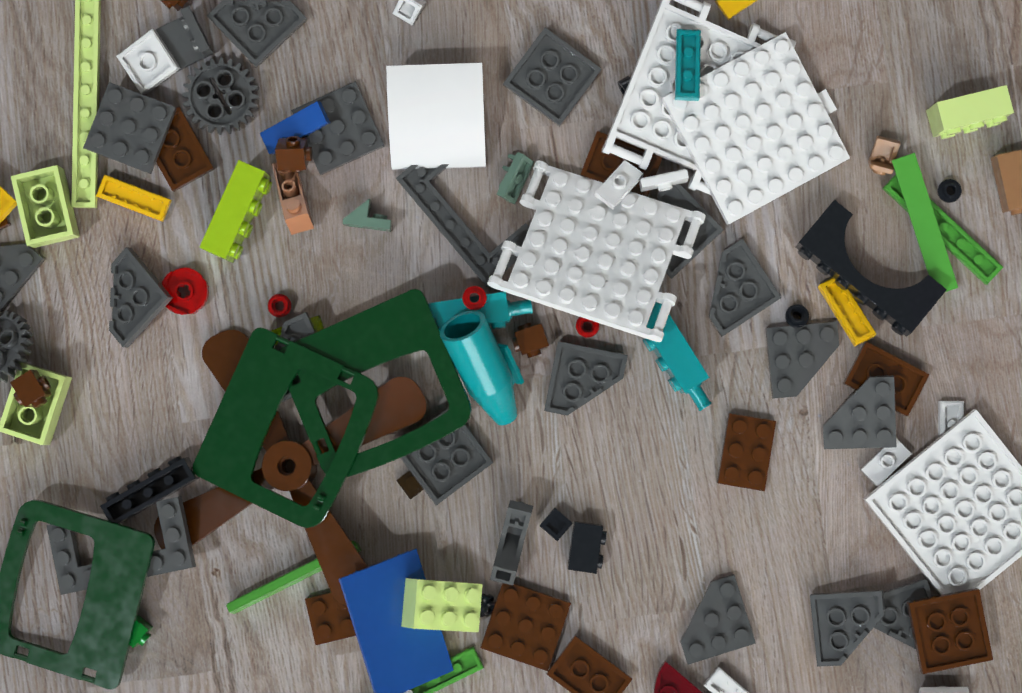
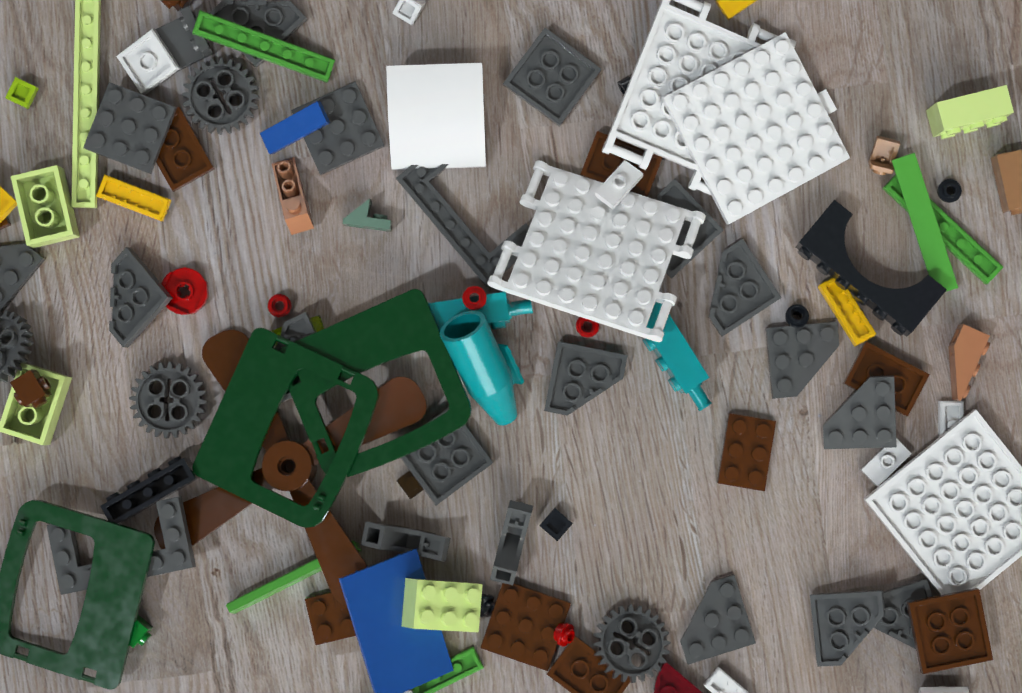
(22, 93): none -> lime plate
(190, 401): none -> dark grey gear
(236, 211): lime brick -> none
(263, 46): none -> bright green tile
(293, 154): reddish brown brick -> none
(403, 539): none -> dark grey arch
(515, 177): sand green plate -> none
(530, 339): reddish brown brick -> none
(564, 634): none -> red plate
(585, 547): black brick -> none
(621, 663): none -> dark grey gear
(664, 181): white plate -> none
(687, 65): teal tile -> none
(964, 354): none -> nougat slope

